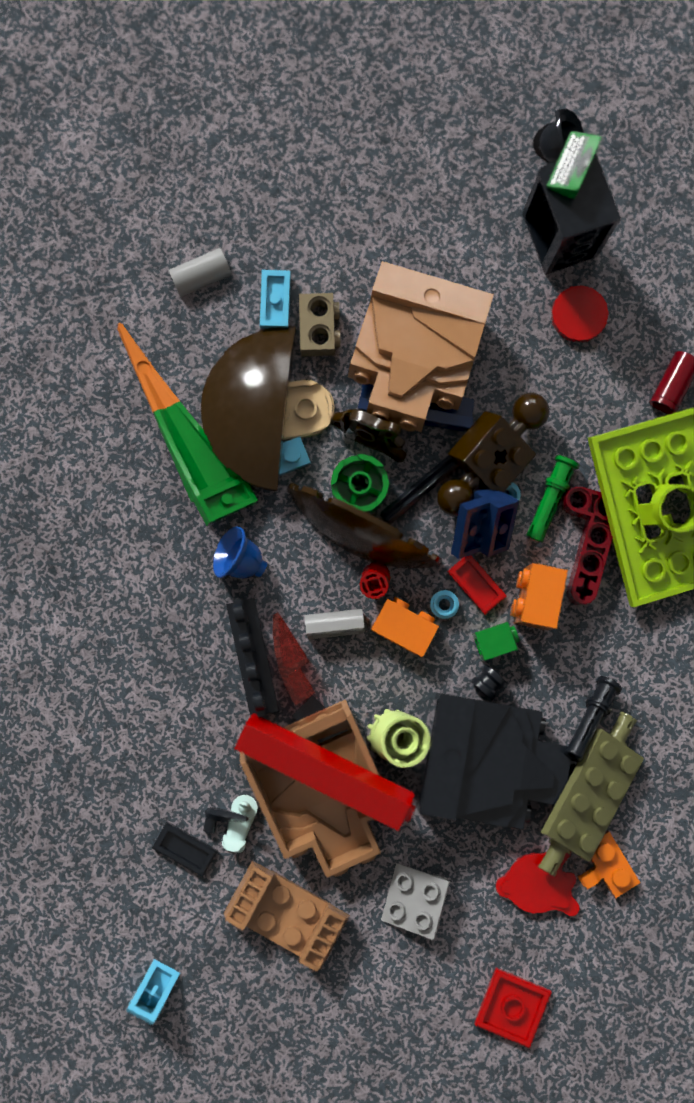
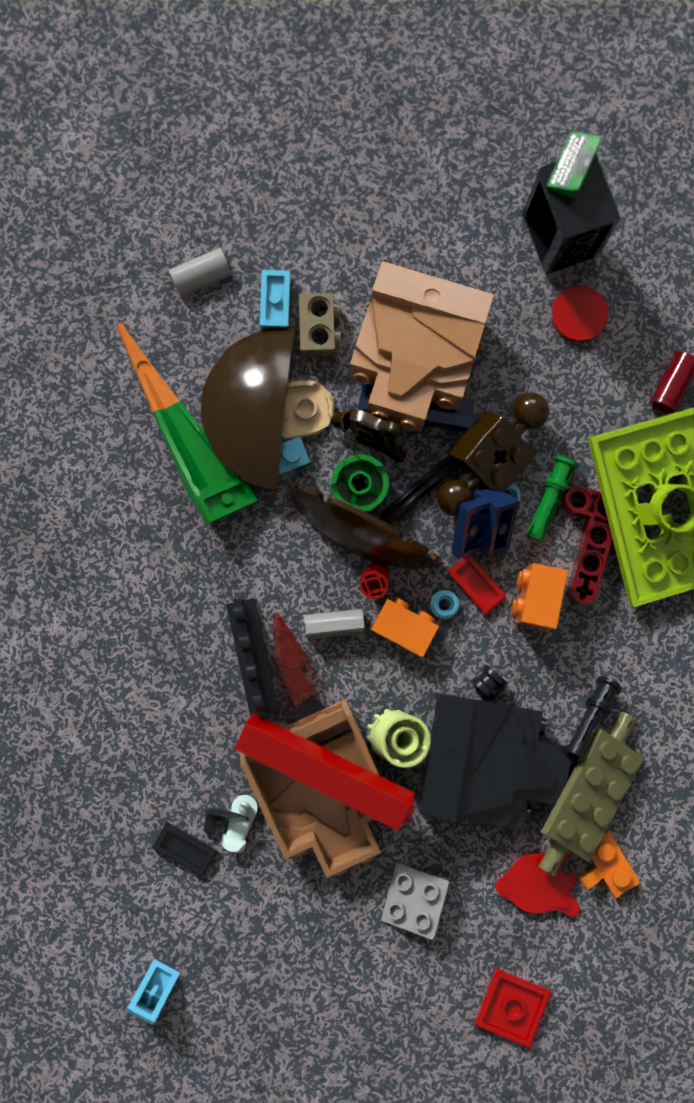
(237, 556): blue hat -> none
(286, 915): medium nougat plate -> none
(496, 641): green brick -> none
(553, 136): black helmet -> none

